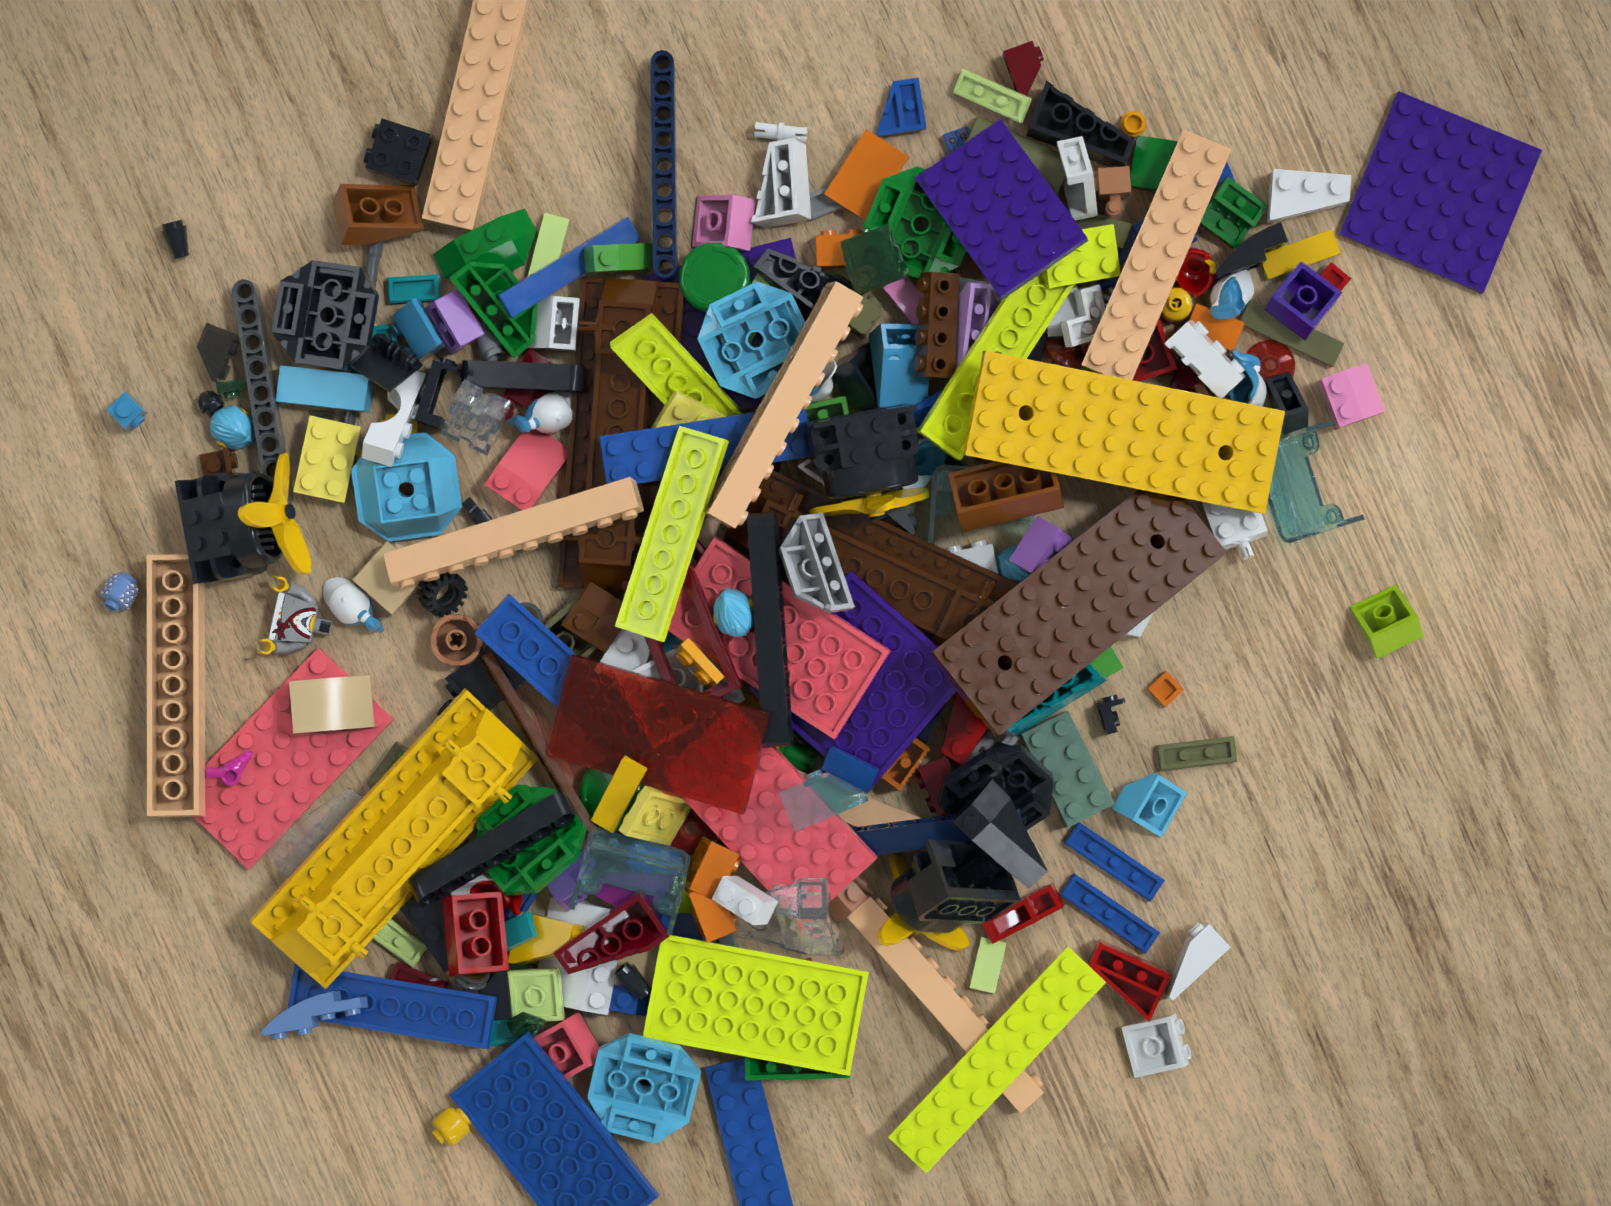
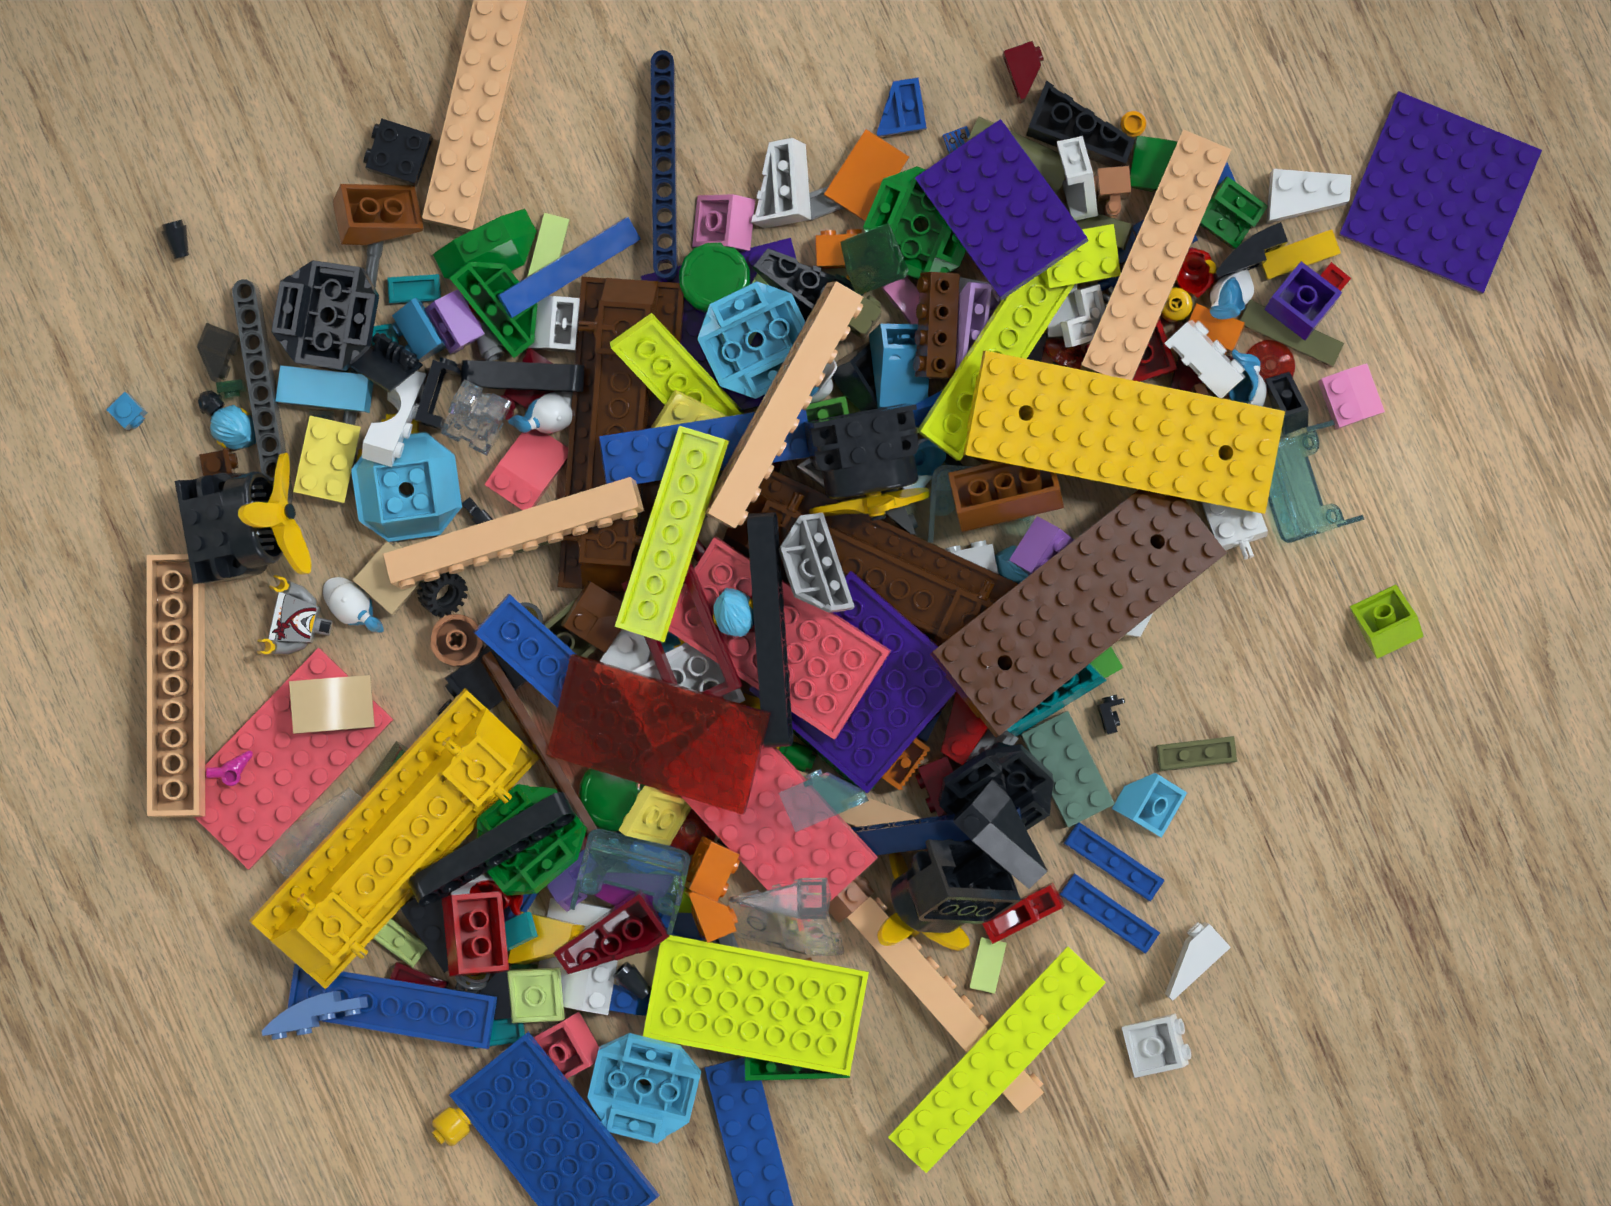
(119, 592): medium blue head -> none
(525, 1022): clear green slope -> none
(618, 257): bright green slope -> none
(619, 794): yellow tile -> none
(704, 670): light orange plate -> none
(745, 900): white brick -> none
(780, 131): white pin -> none
(850, 768): blue slope -> none
(992, 95): yellowish green tile -> none
(1131, 976): red wedge -> none
(1165, 689): orange tile -> none

